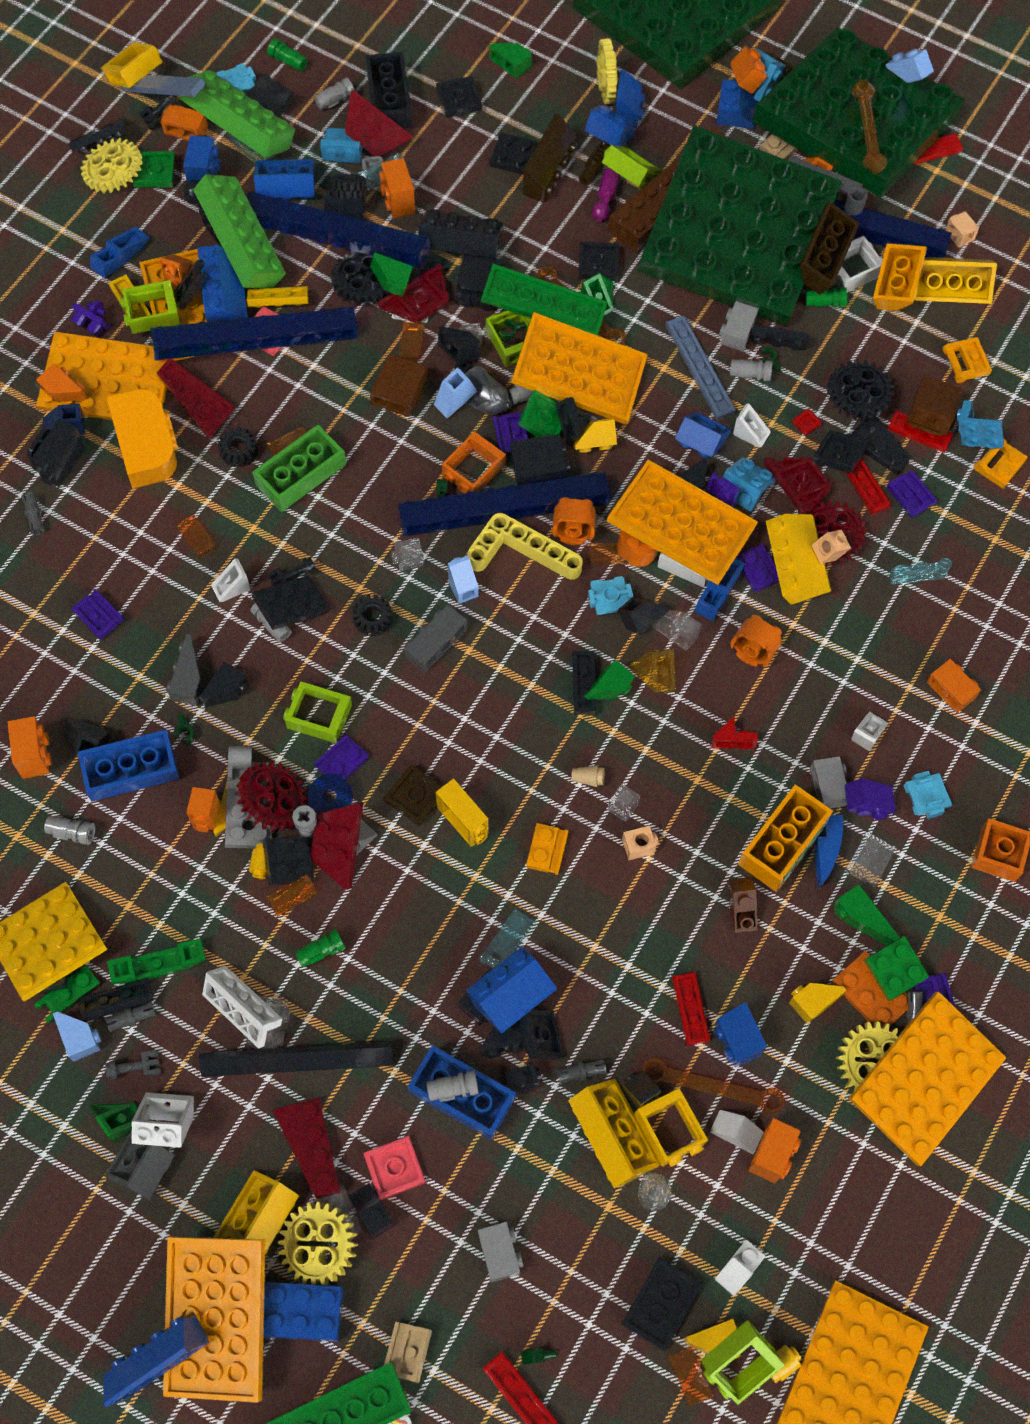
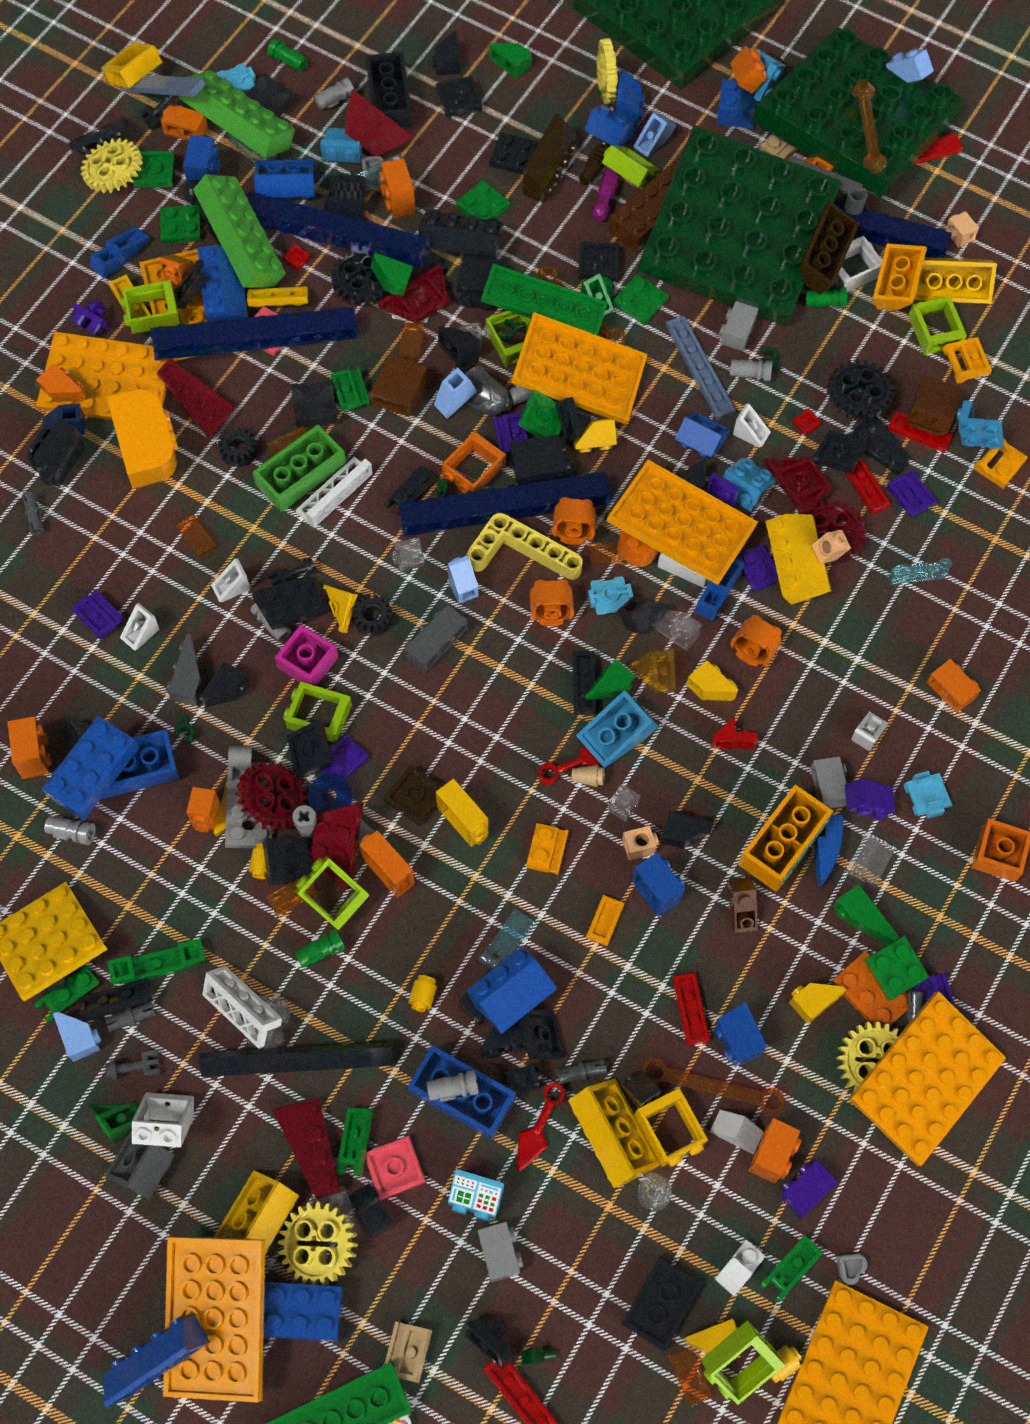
(90, 768): none -> blue brick
(139, 627): none -> white slope
(180, 224): none -> green plate
(296, 257): none -> red tile
(306, 656): none -> dark pink brick
(309, 749): none -> black plate
(314, 404): none -> black brick
(337, 494): none -> white fence
(341, 606): none -> yellow tile
(347, 908): none -> lime window
(350, 389): none -> green plate
(354, 1140): none -> green hinge
(386, 863): none -> orange window
(413, 487): none -> black hinge
(422, 993): none -> yellow brick
(446, 56): none -> black slope
(475, 1195): none -> slope
(483, 202): none -> green plate
(486, 1337): none -> black slope
(532, 1141): none -> red piece
(551, 602): none -> orange brick
(585, 758): none -> red piece
(605, 920): none -> light orange tile
(617, 729): none -> dark azure slope
(640, 299): none -> green plate
(654, 134): none -> light blue slope
(658, 884): none -> blue brick
(685, 830): none -> black slope
(710, 684): none -> yellow slope
(779, 337): black hinge -> none
(793, 1267): none -> green hinge
(807, 1189): none -> dark purple brick
(851, 1267): none -> light grey tile
(935, 343): none -> lime window

